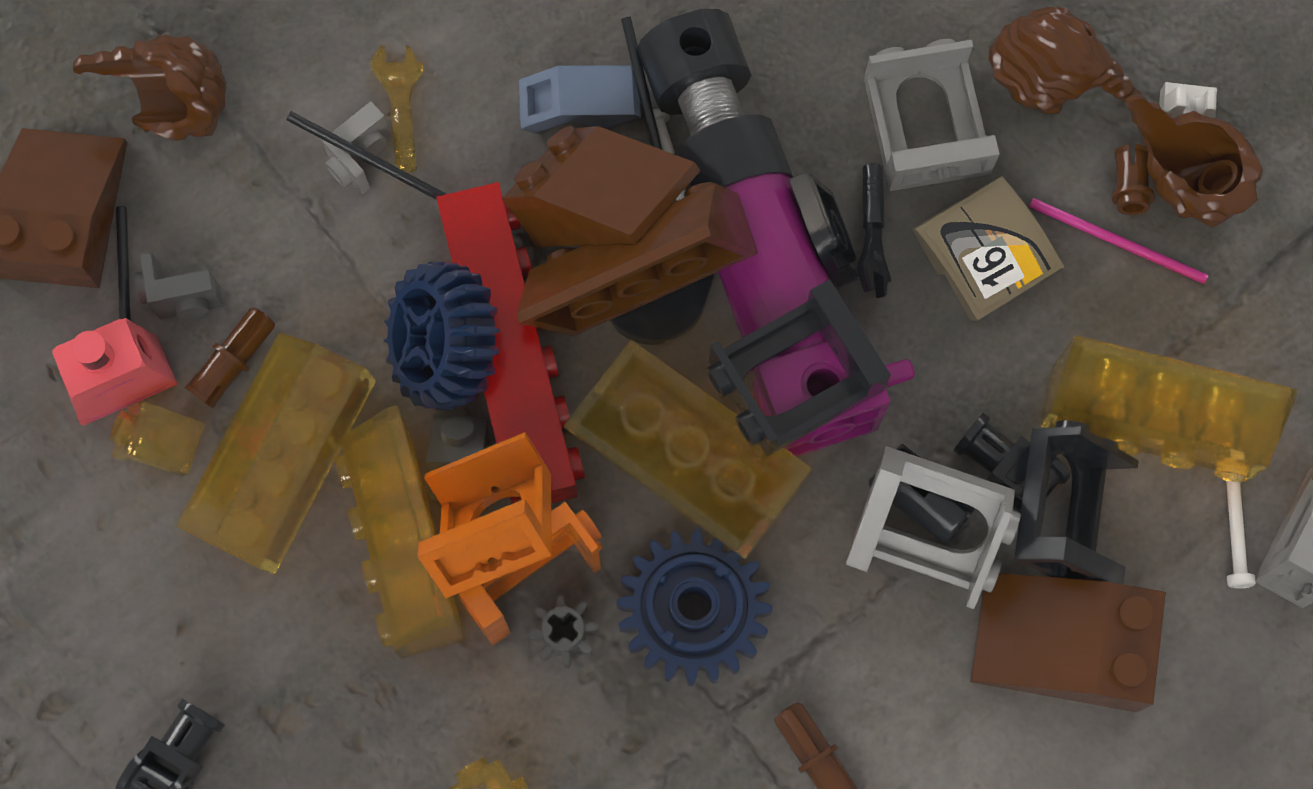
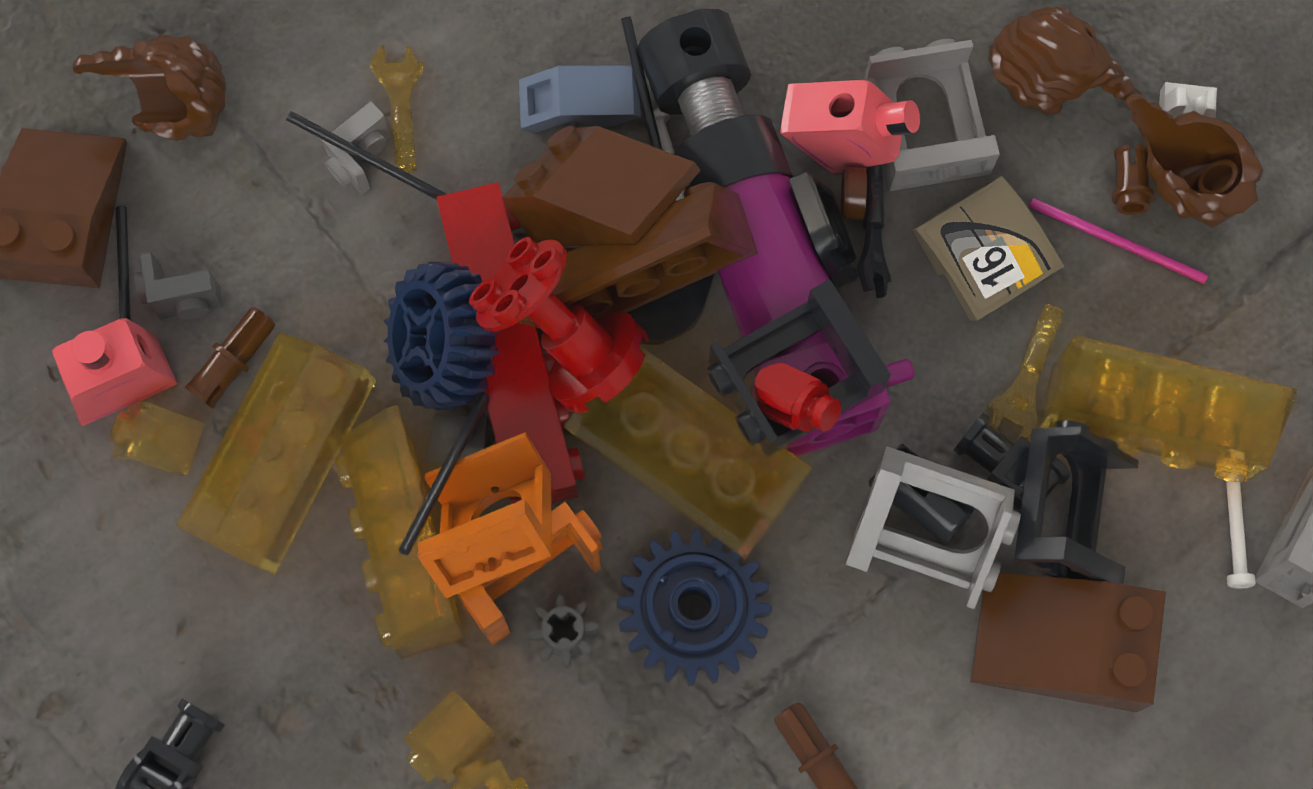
(443, 475): none -> black axle
(447, 739): none -> clear yellow brick
(589, 353): none -> red piece
(795, 399): none -> red arm
(846, 123): none -> coral torso
(853, 193): none -> reddish brown tile
(1020, 399): none -> clear yellow piece

